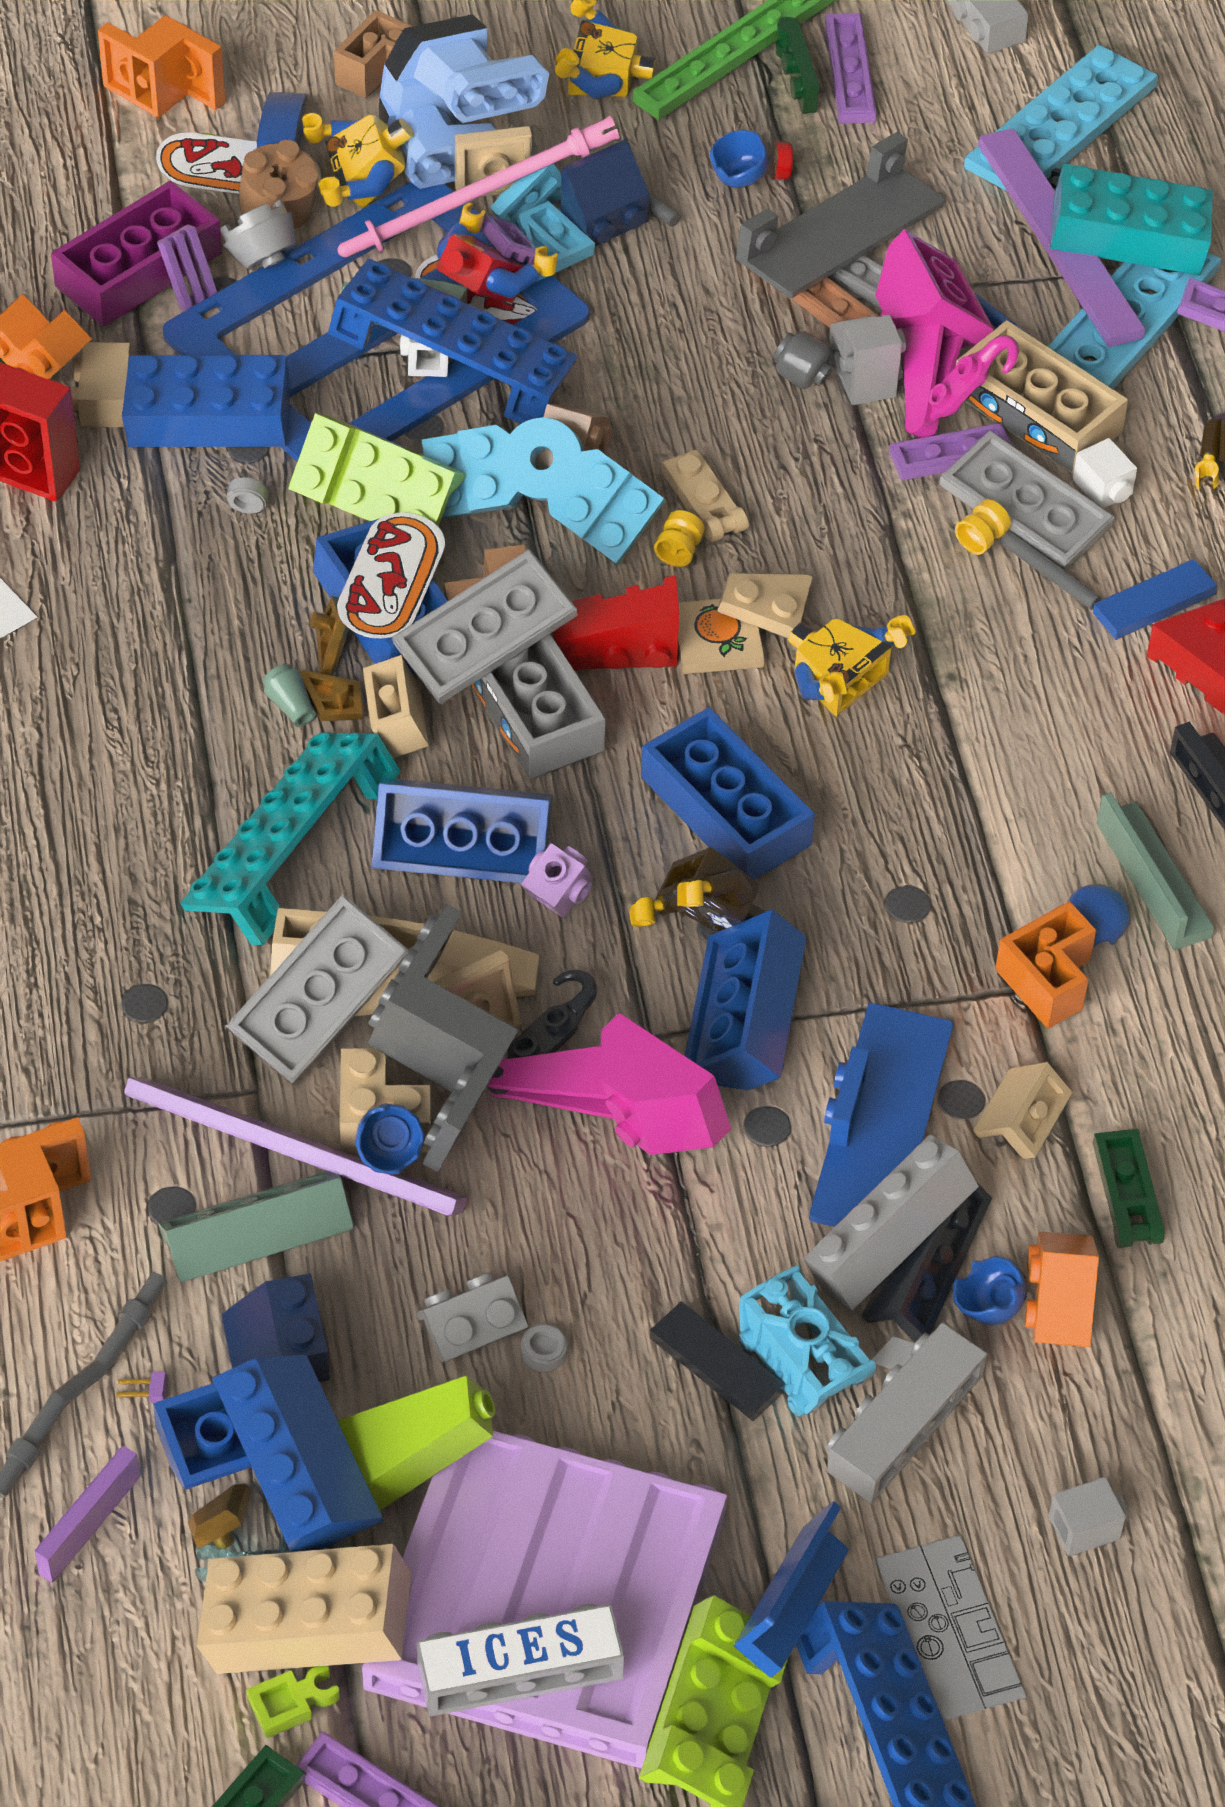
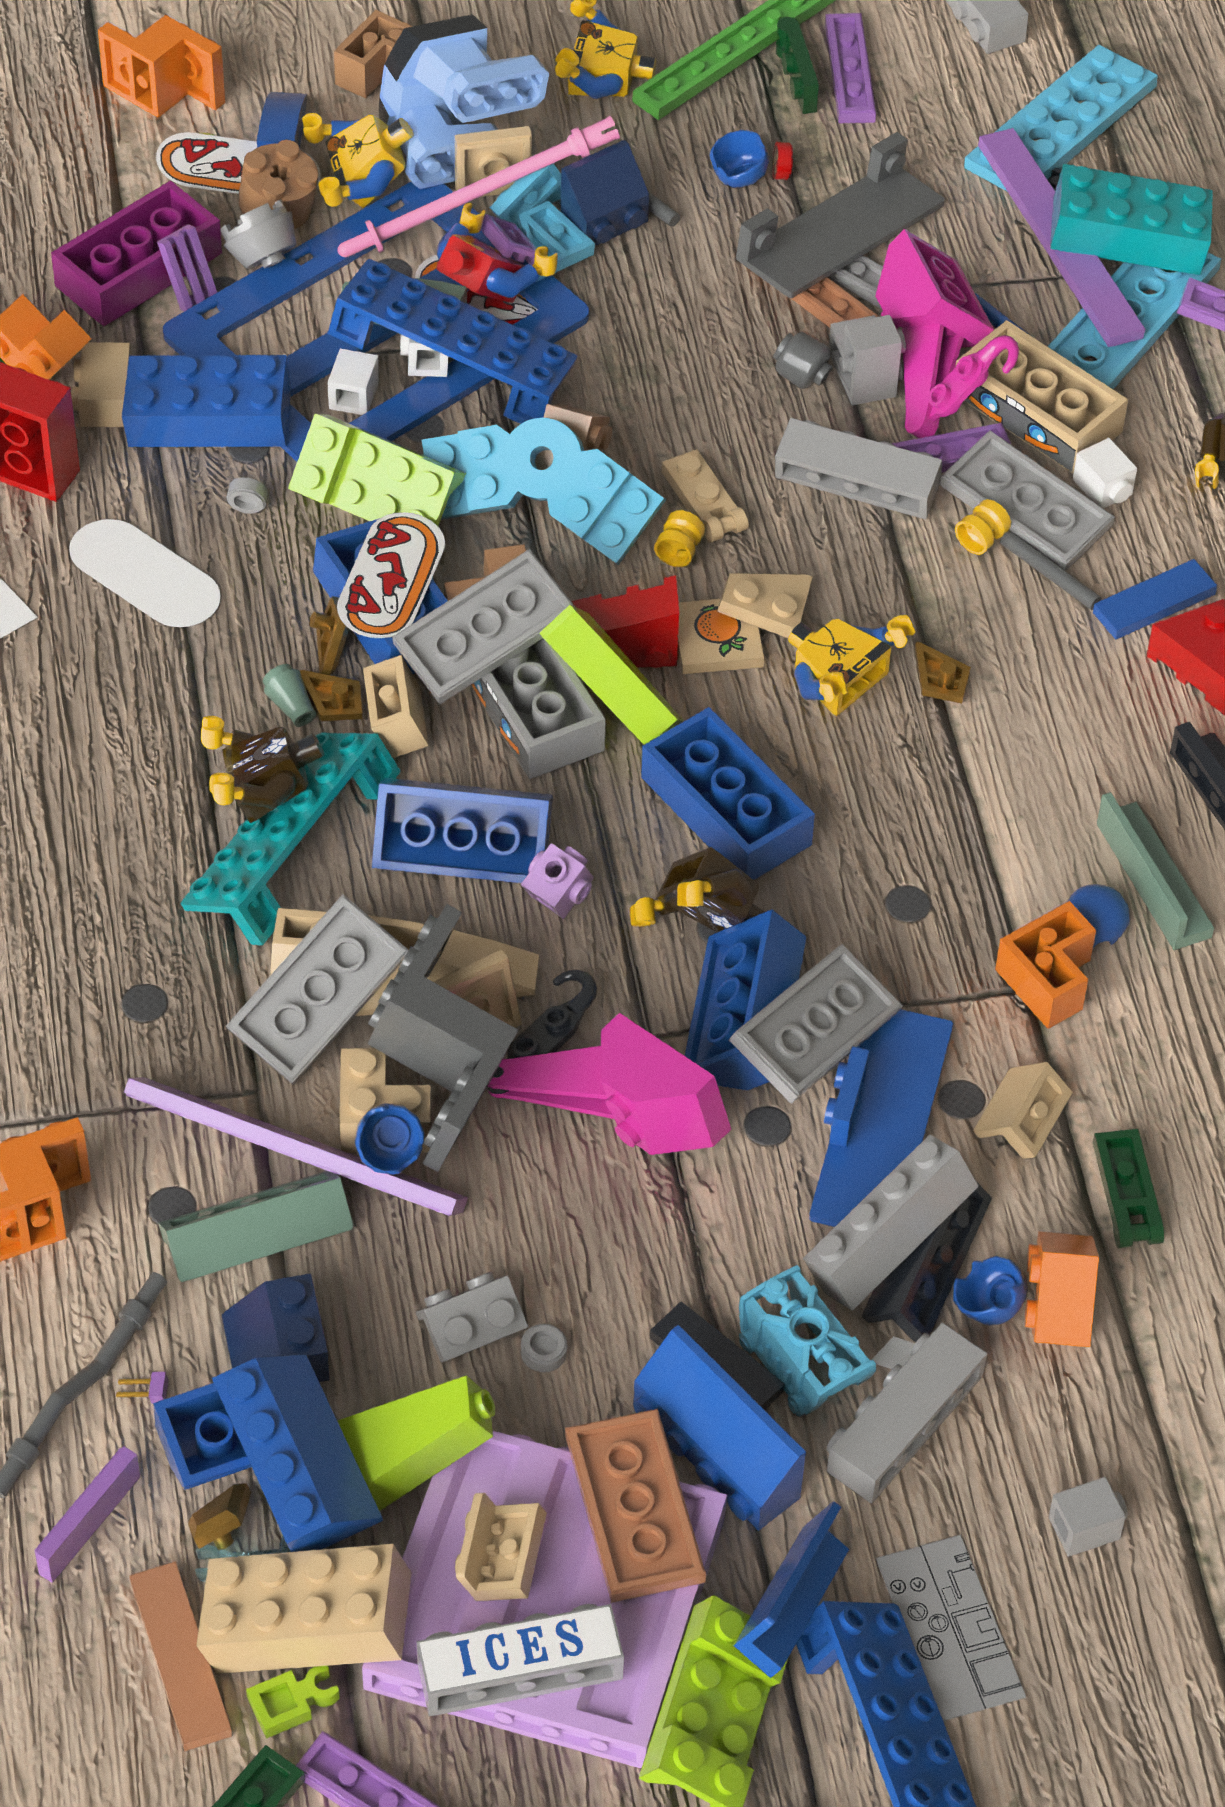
(144, 573): none -> white sticker
(180, 1663): none -> nougat tile
(259, 768): none -> dark brown torso
(353, 382): none -> white brick
(499, 1549): none -> tan bracket
(610, 674): none -> lime slope
(635, 1505): none -> nougat tile
(721, 1430): none -> slope
(815, 1023): none -> light grey tile
(858, 468): none -> light grey brick
(940, 674): none -> pearl gold piece

